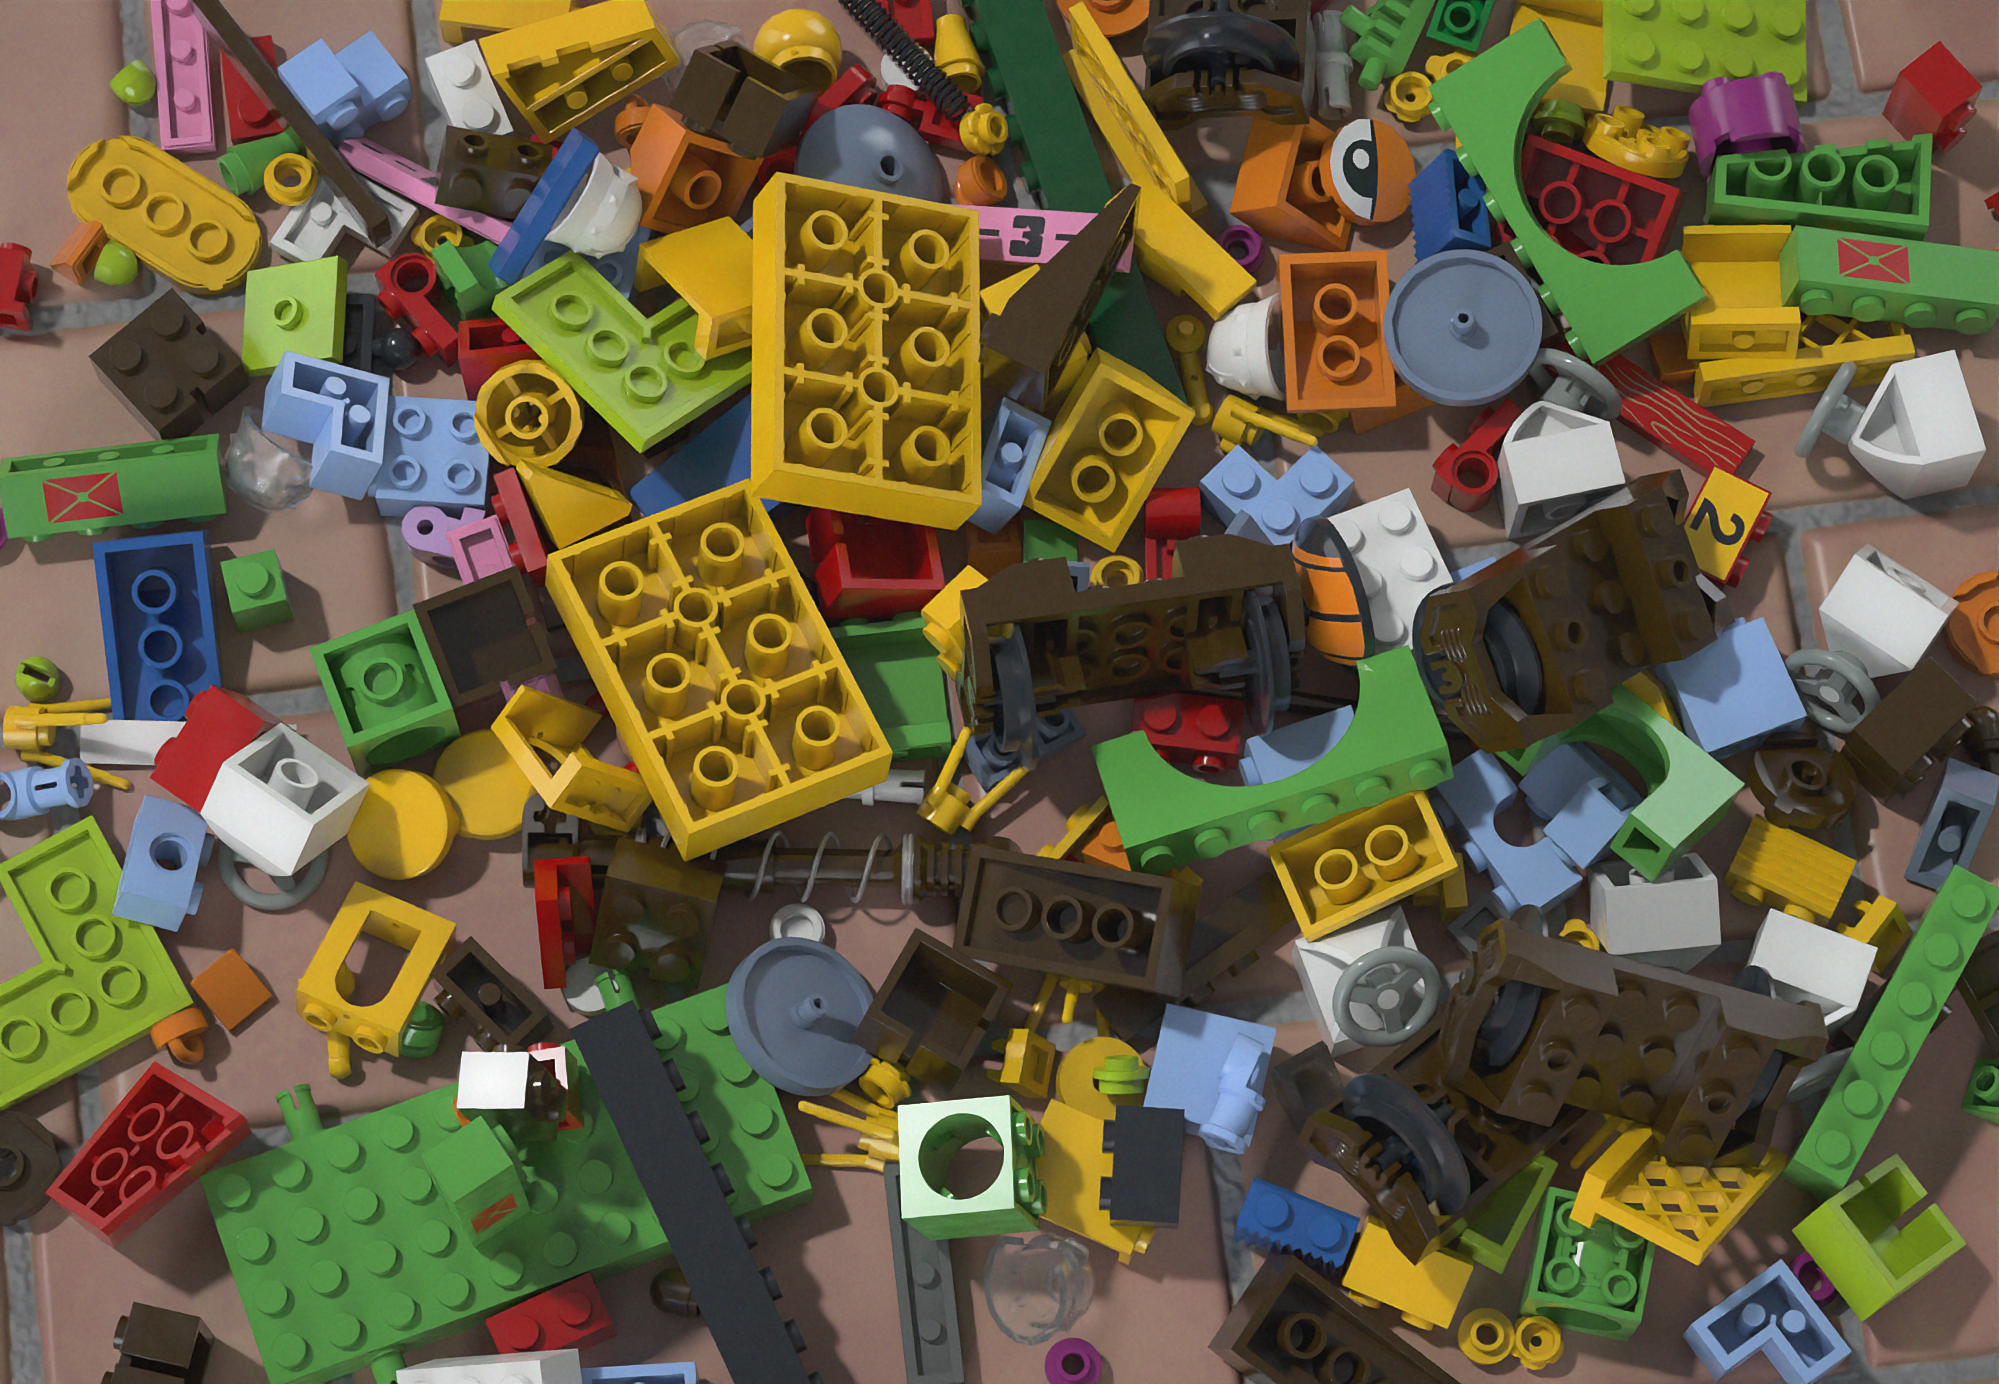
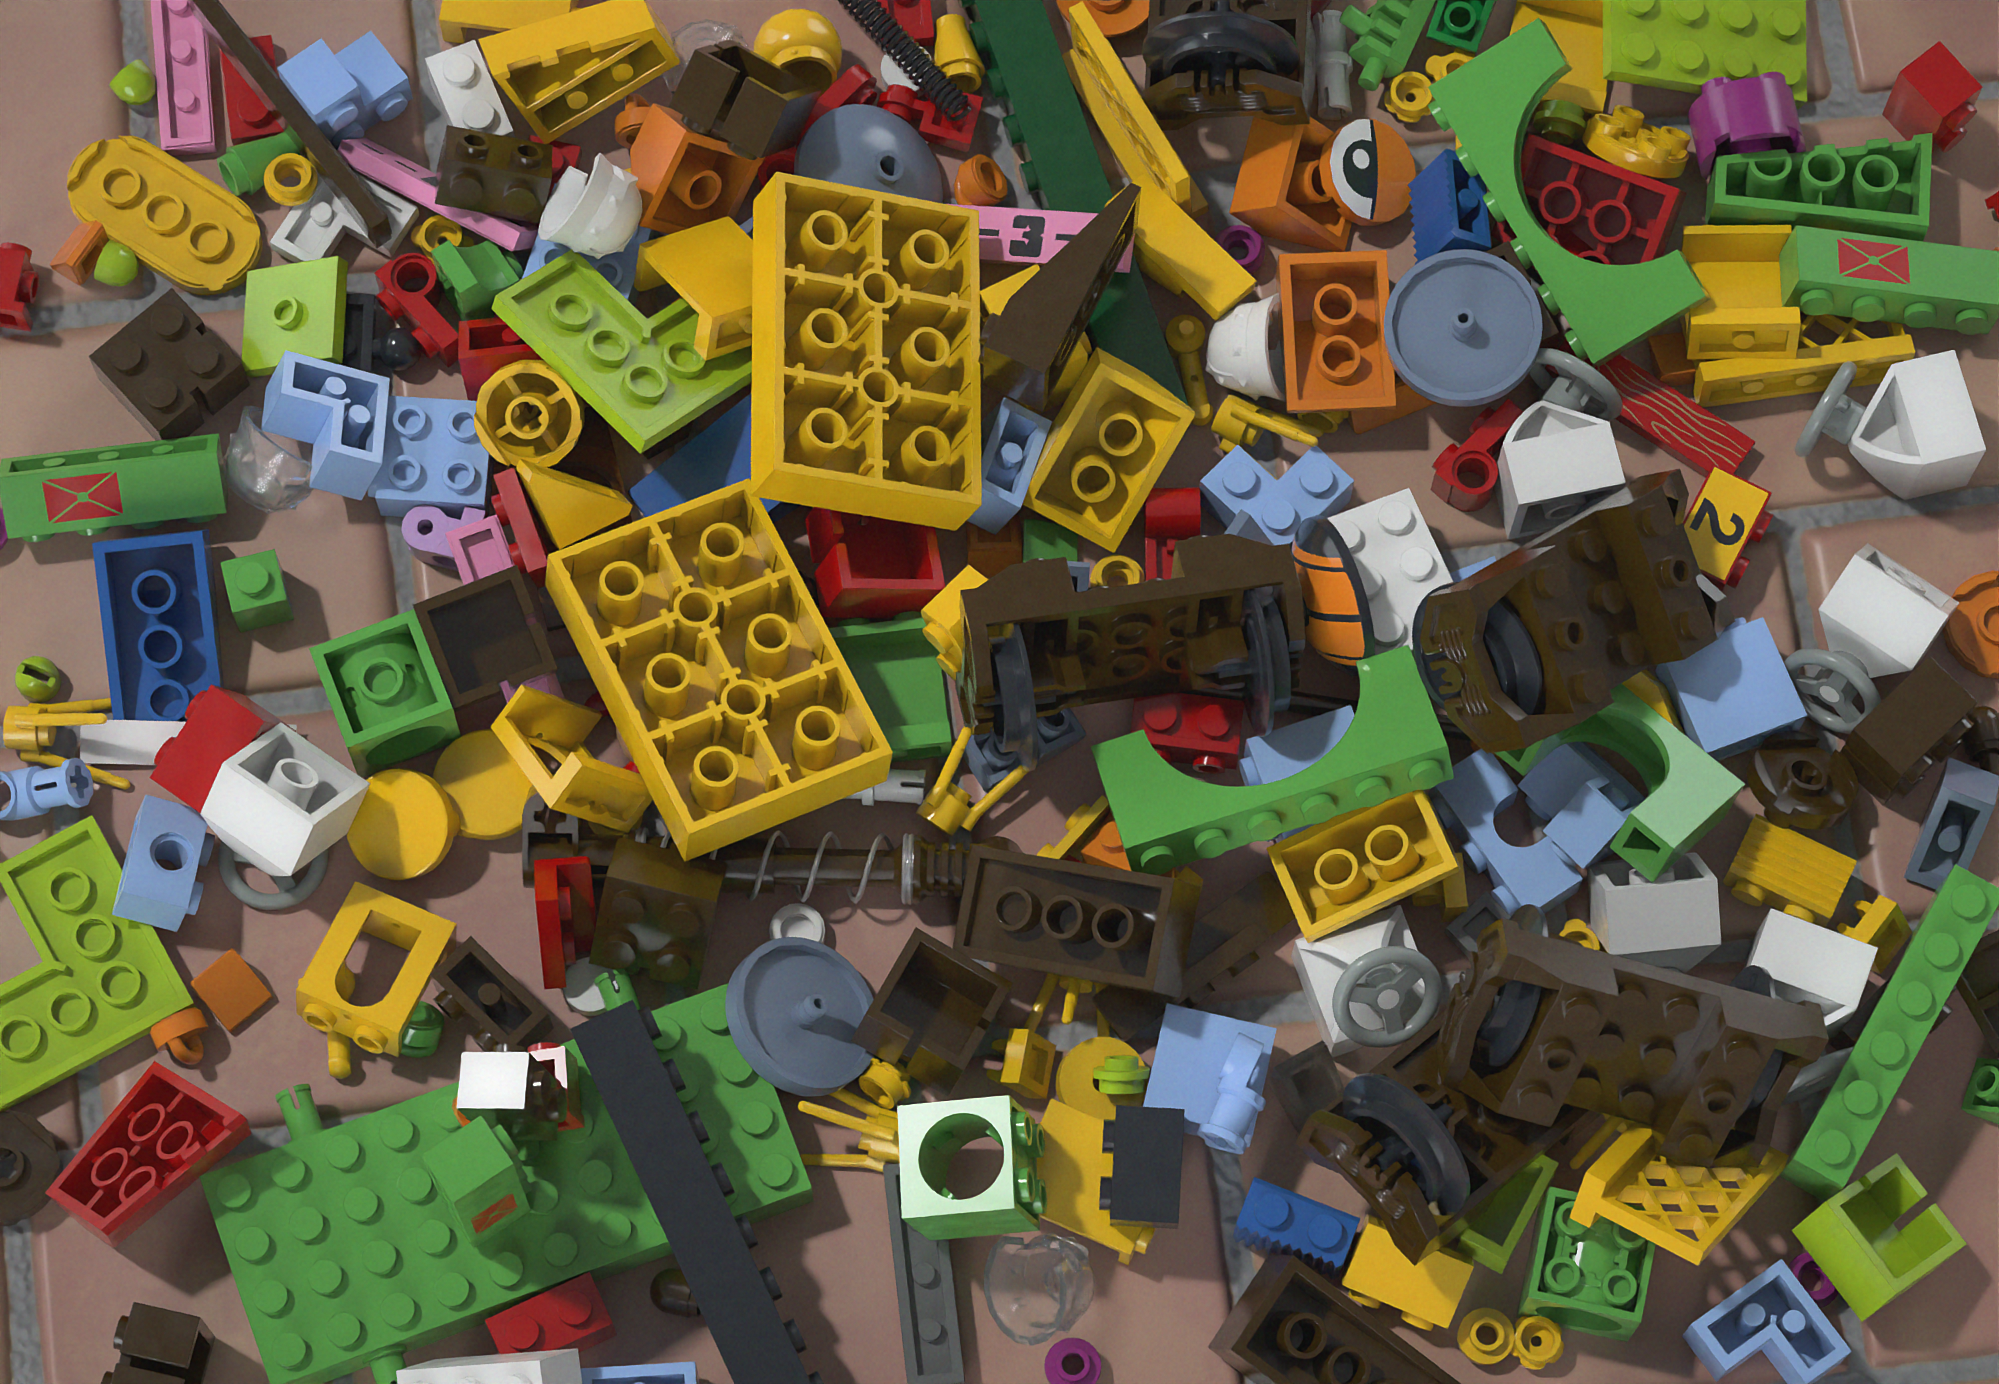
(543, 207): blue tile -> none
(984, 130): yellow plate -> none

